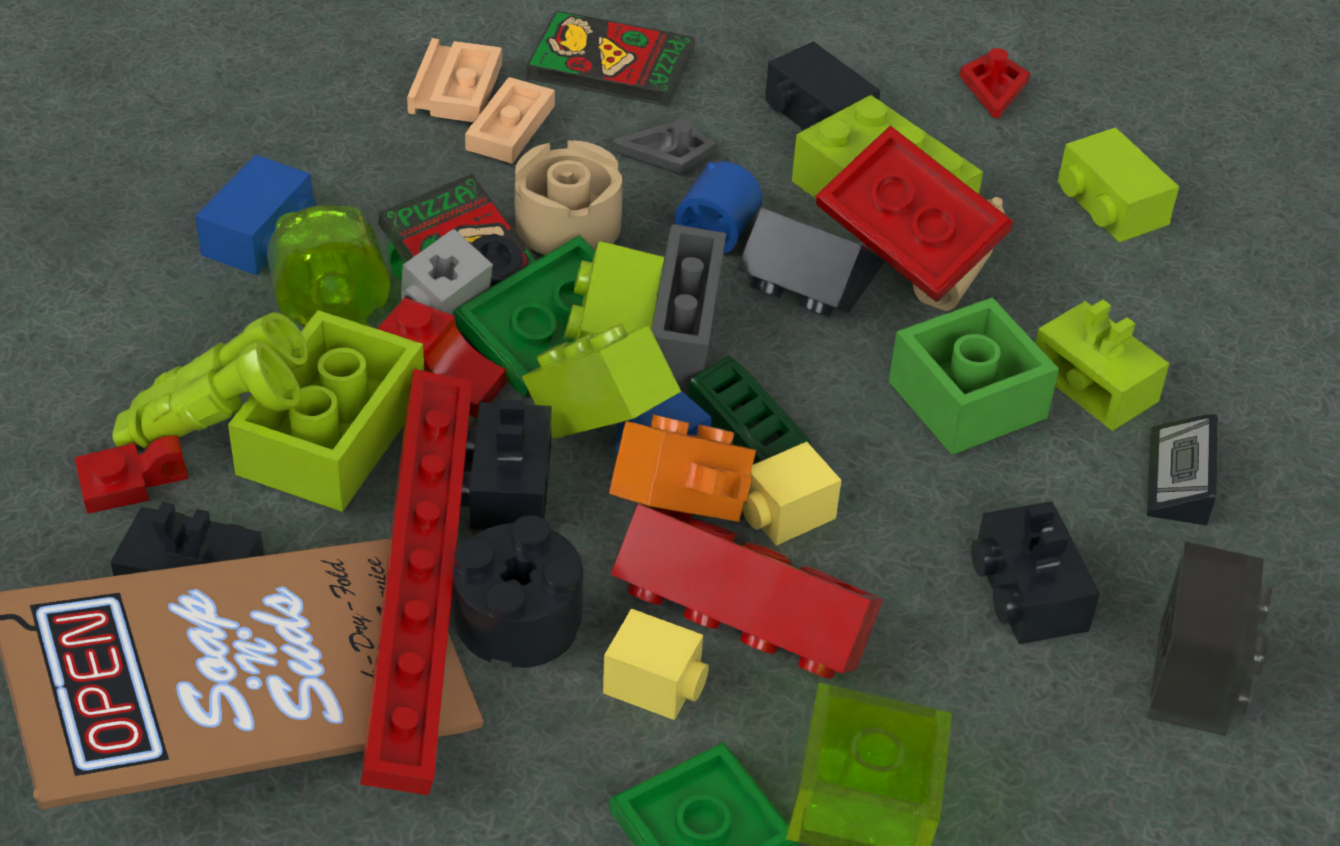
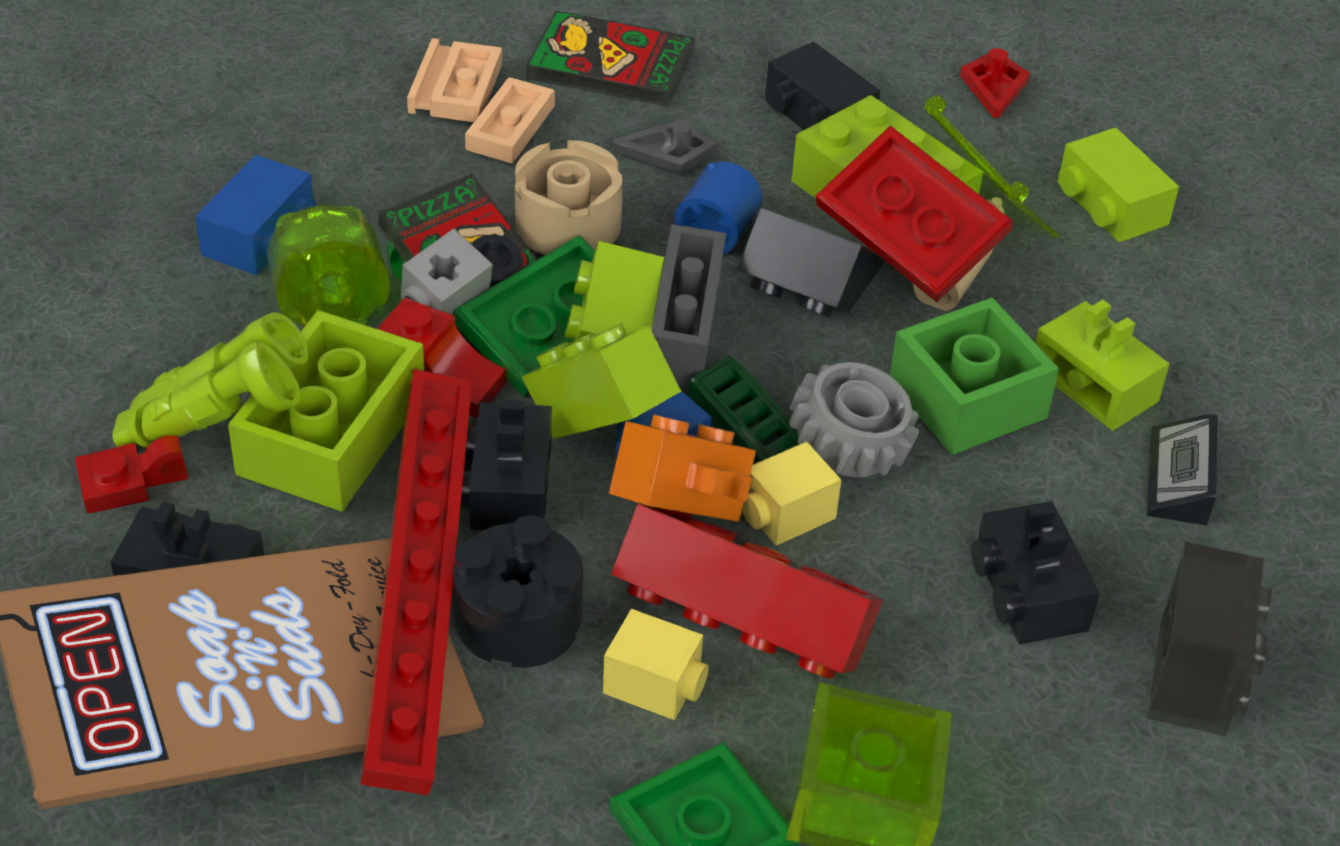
(854, 418): none -> light grey gear
(1014, 192): none -> clear neon green piece

